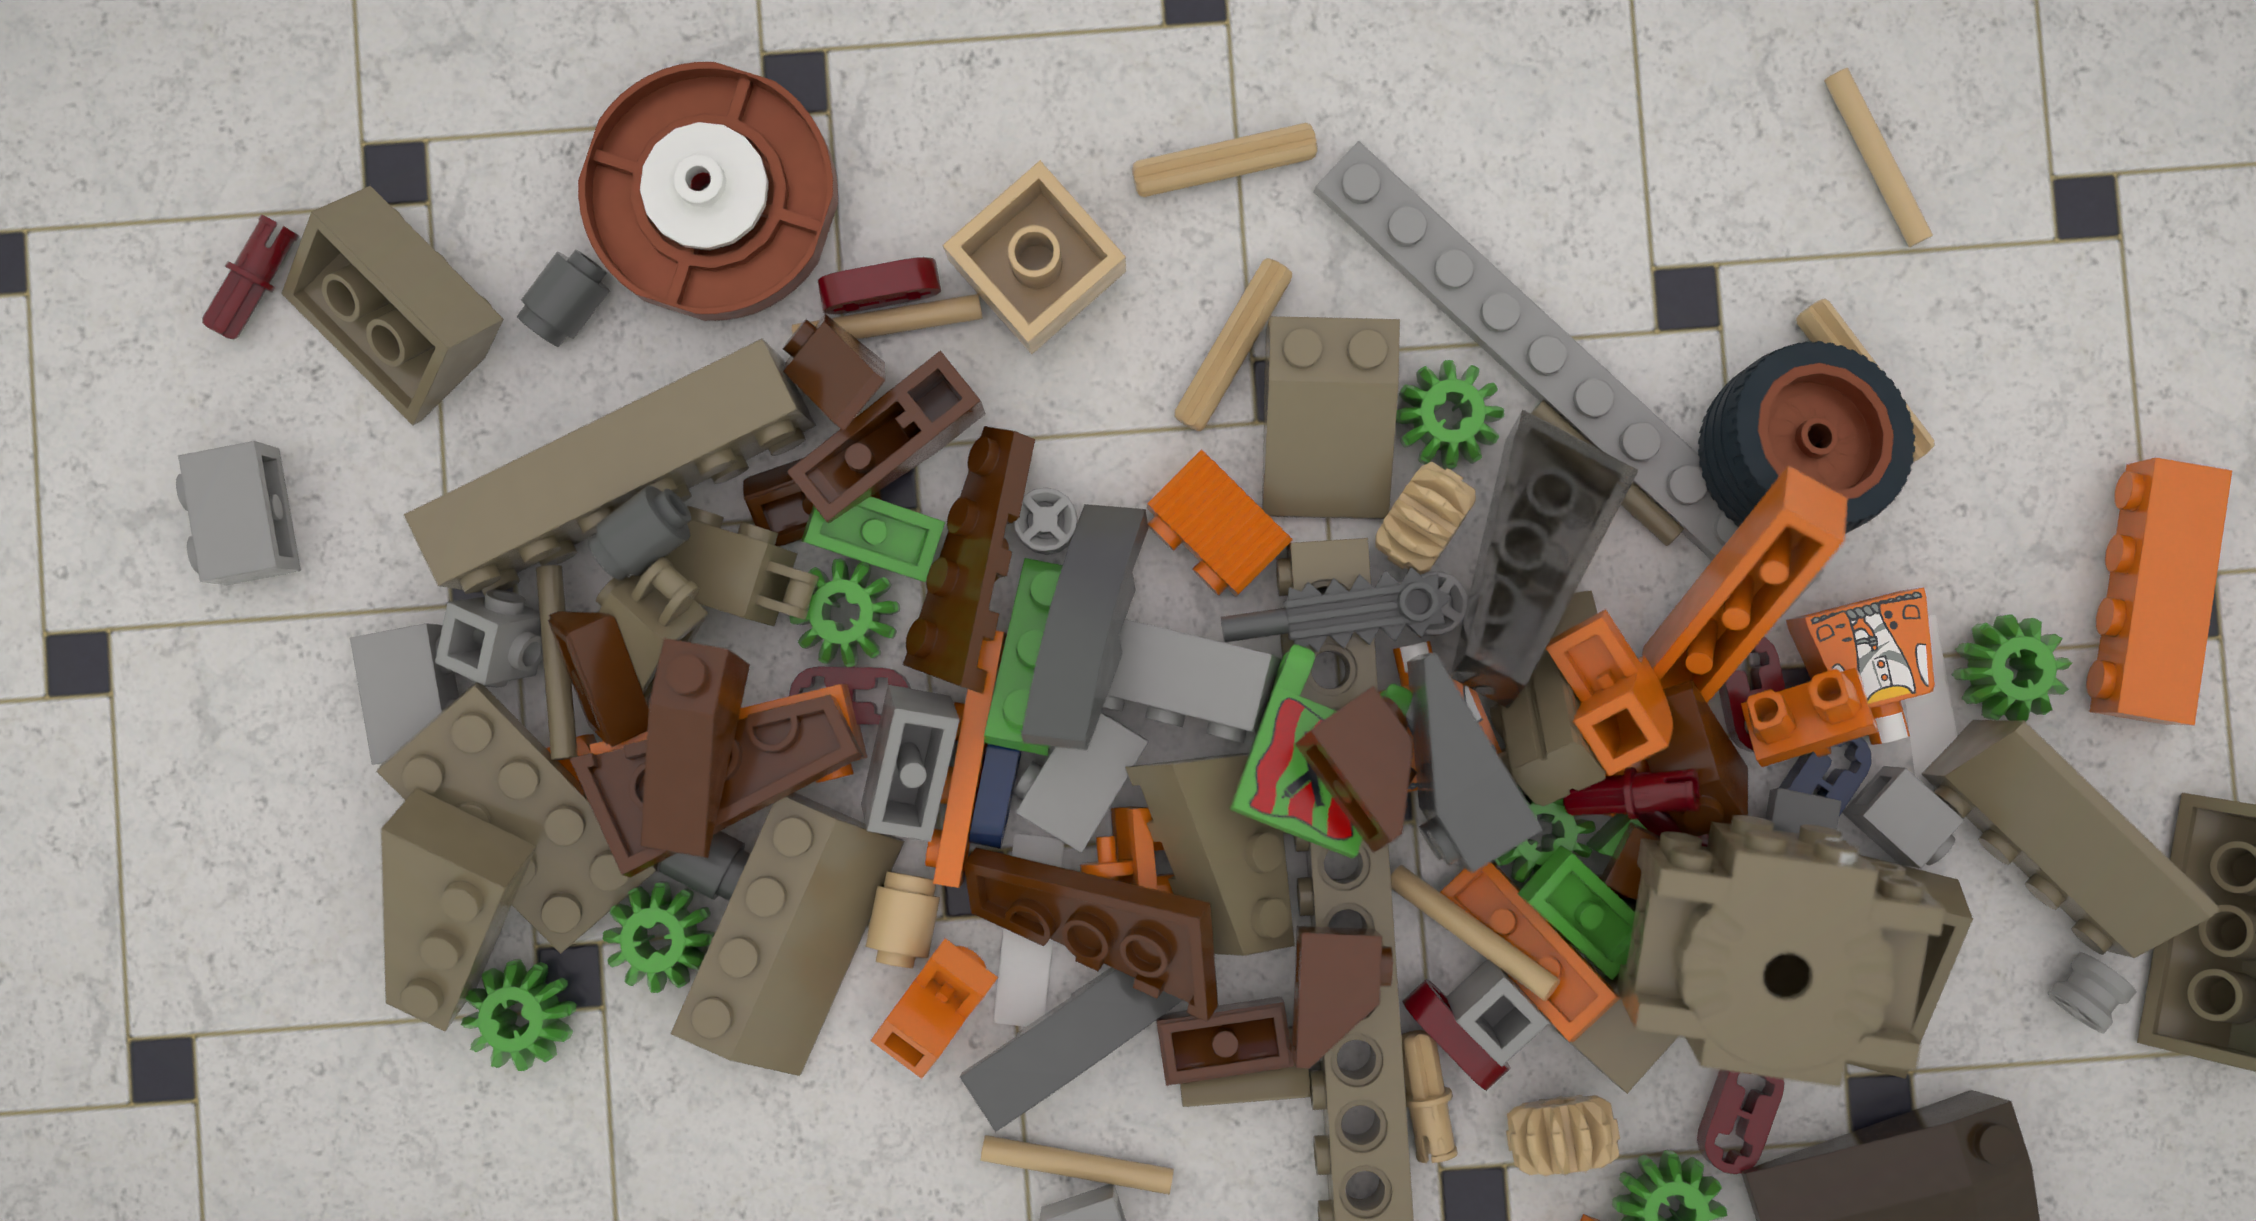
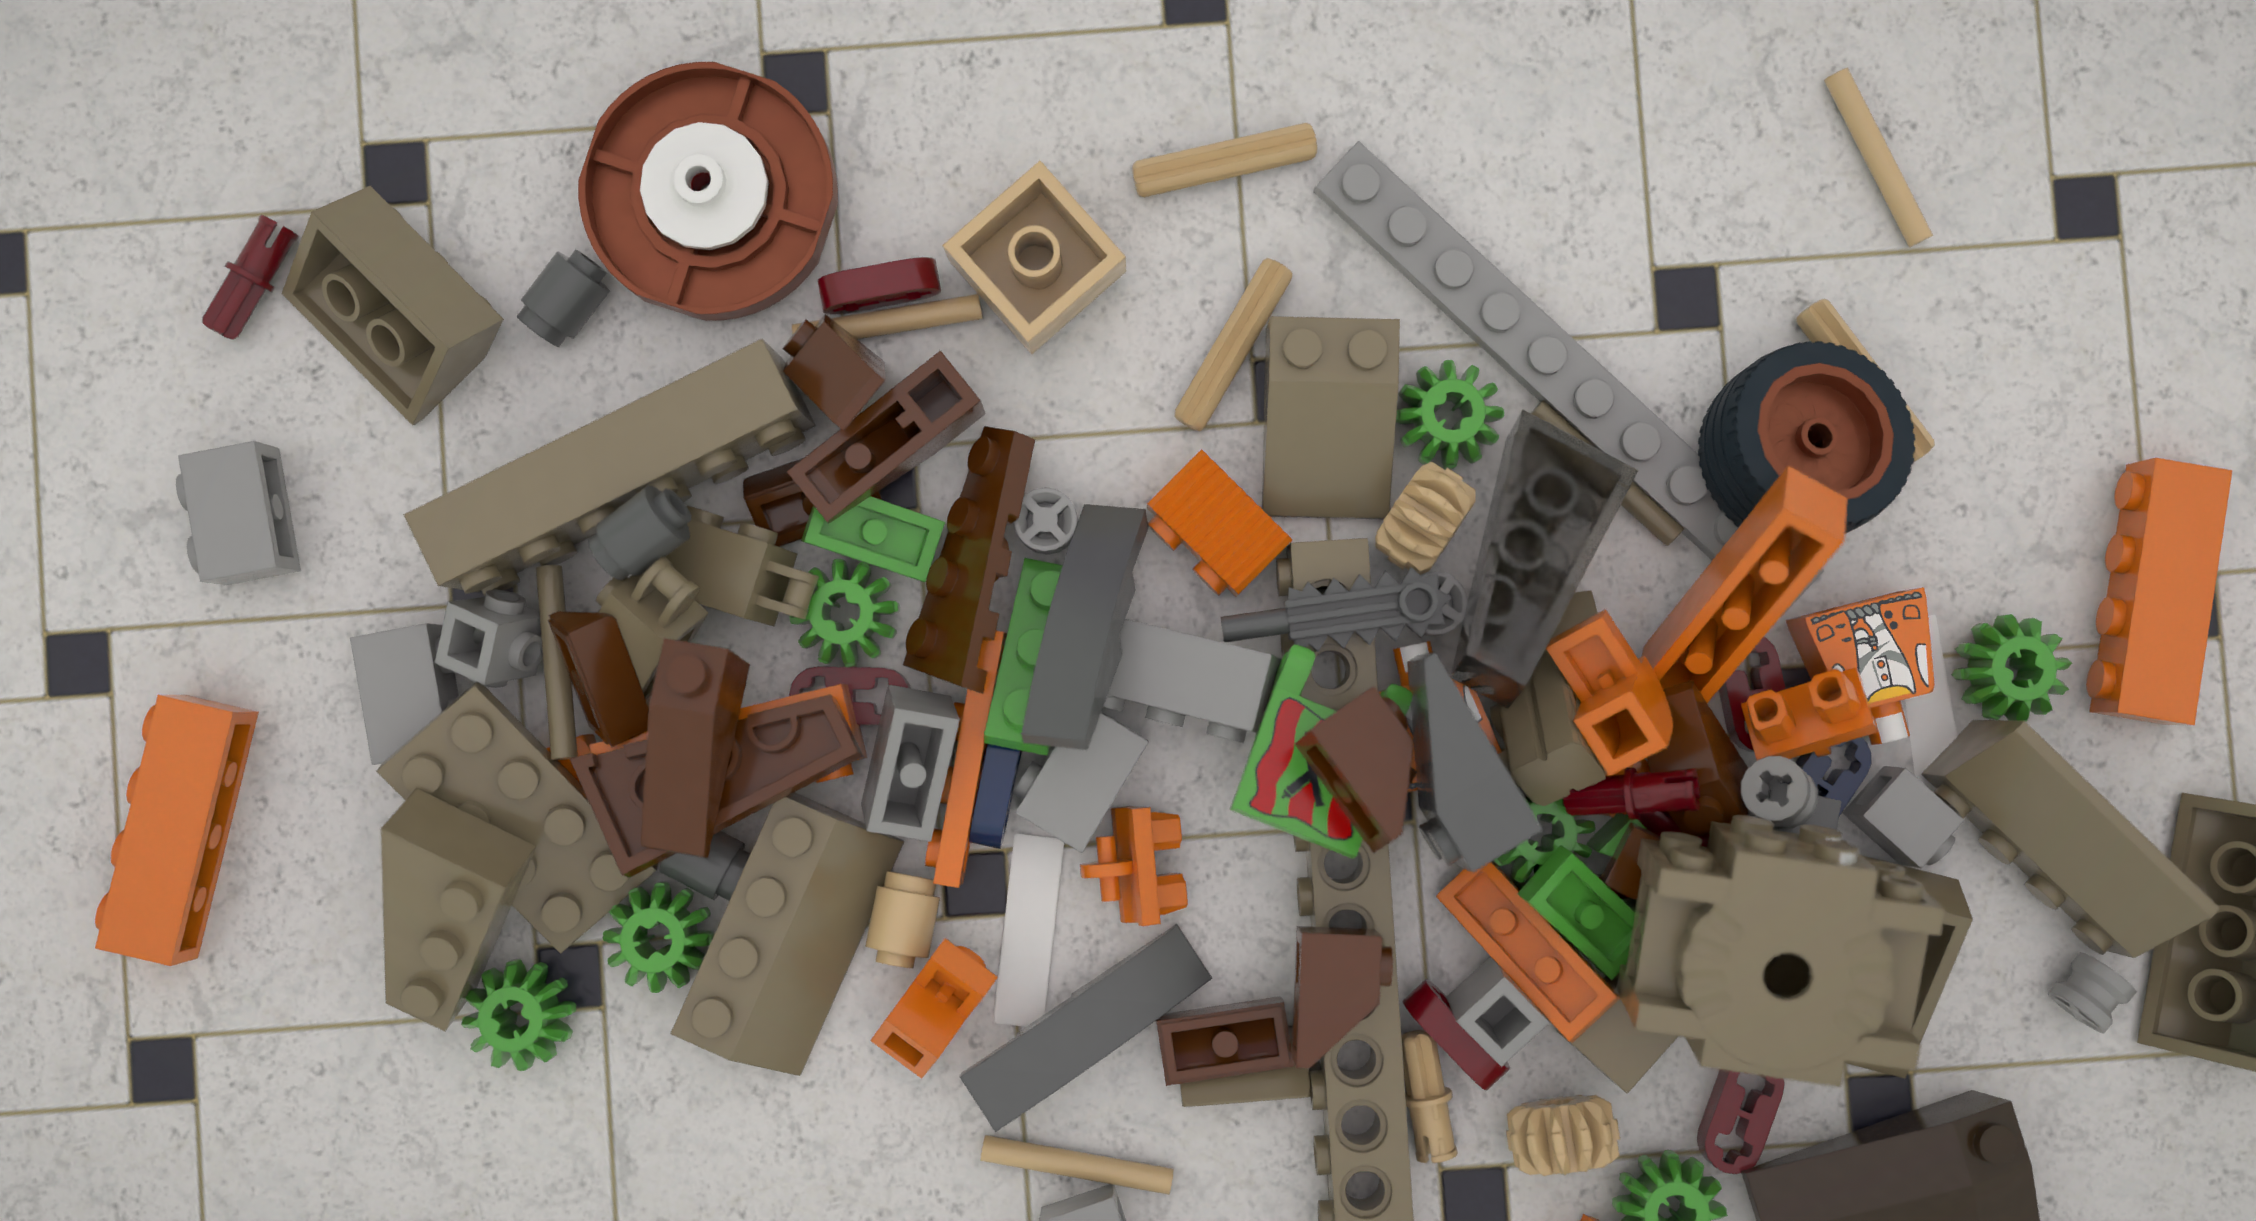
(175, 829): none -> orange brick
(1102, 921): reddish brown wing -> none
(1219, 852): dark tan wedge -> none
(1474, 933): tan bar -> none
(1788, 803): none -> light grey wheel

